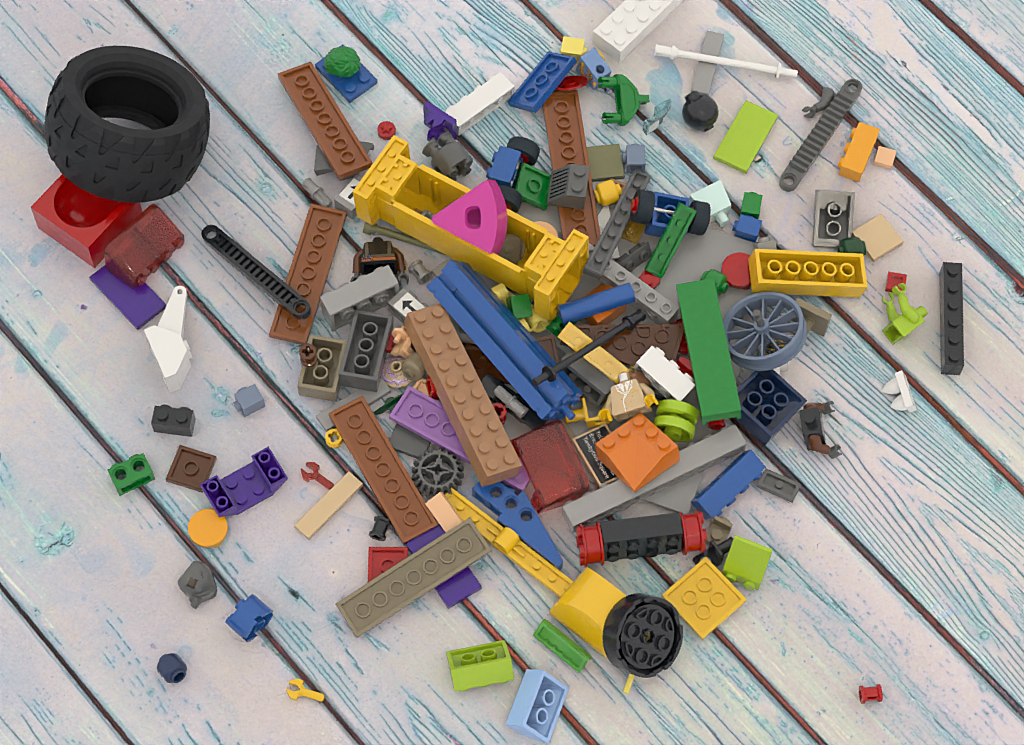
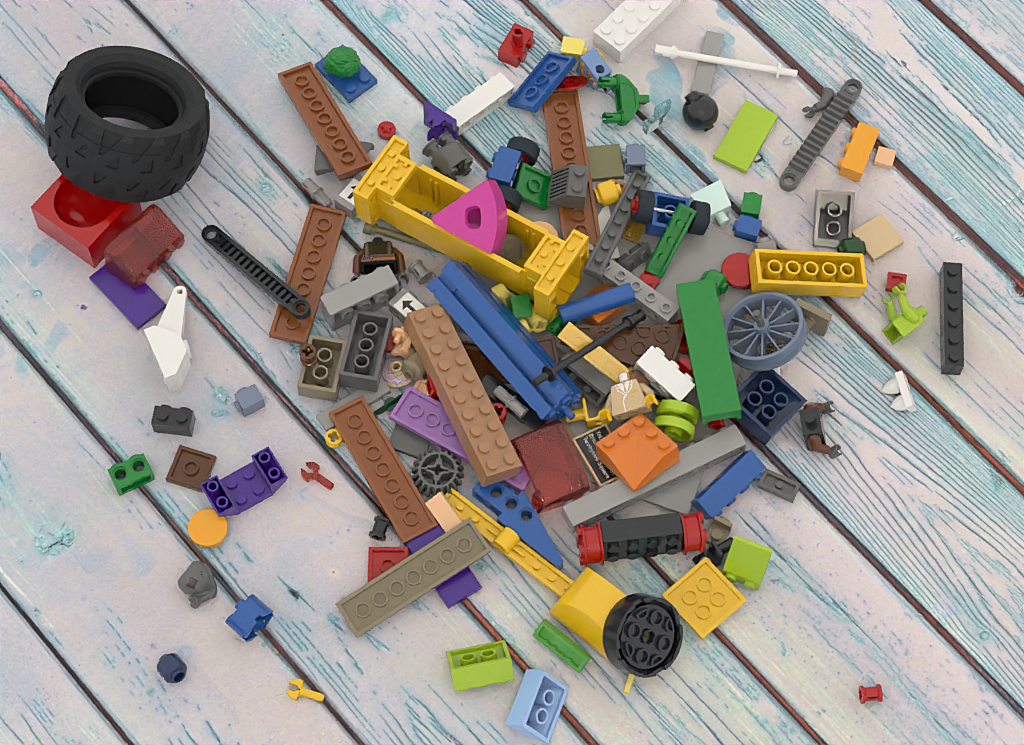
(328, 505): tan tile -> none
(516, 45): none -> red brick

